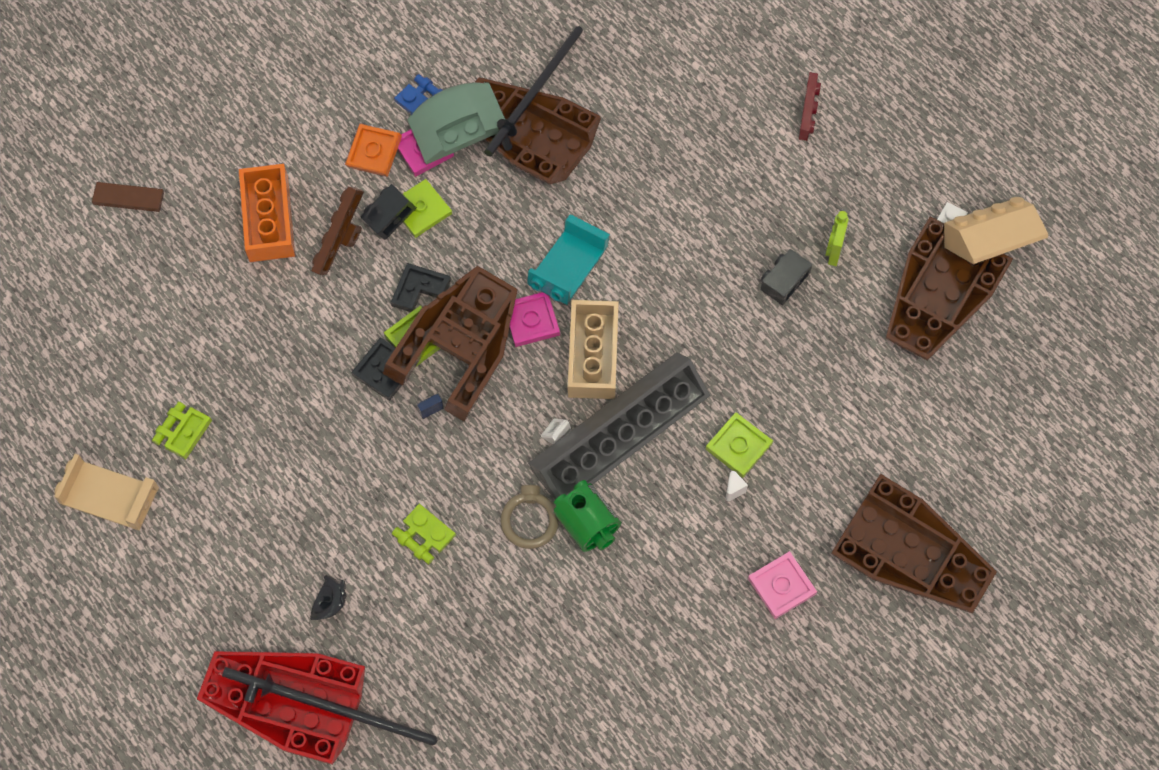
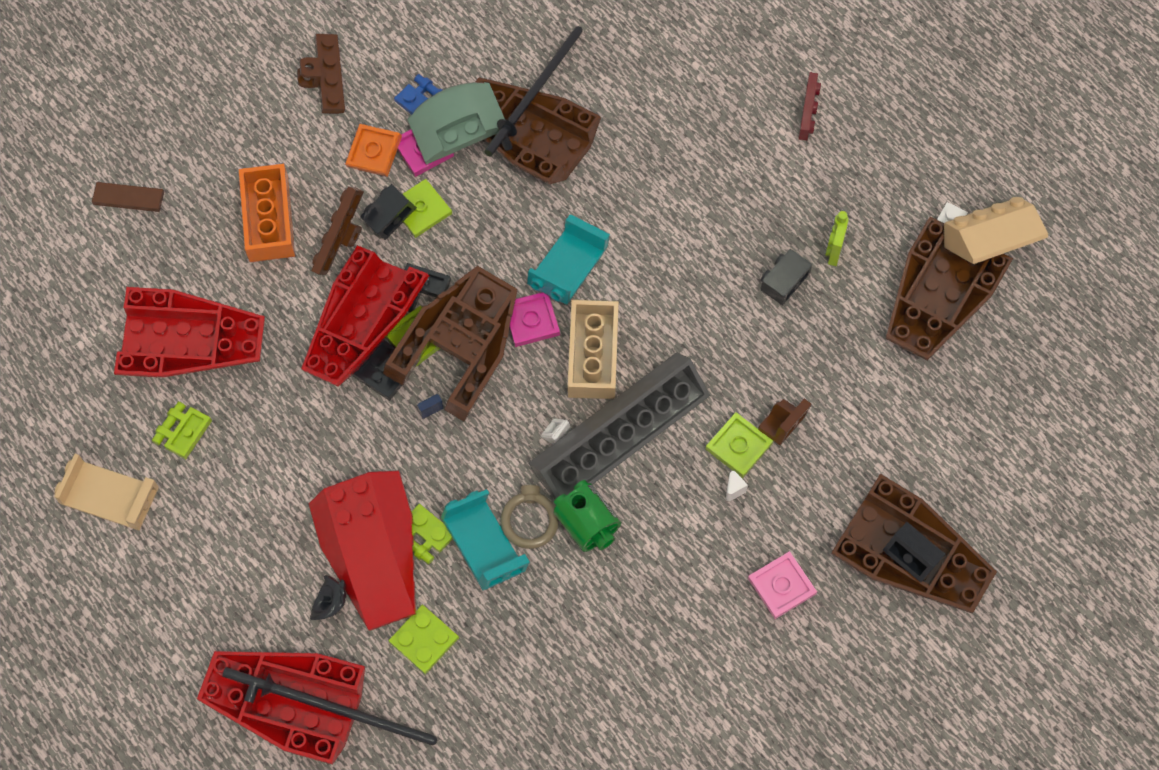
(184, 334): none -> red wedge
(324, 73): none -> reddish brown plate
(360, 314): none -> red wedge
(370, 544): none -> red wedge
(423, 639): none -> lime plate
(482, 540): none -> teal panel
(784, 420): none -> reddish brown panel
(913, 552): none -> black brick

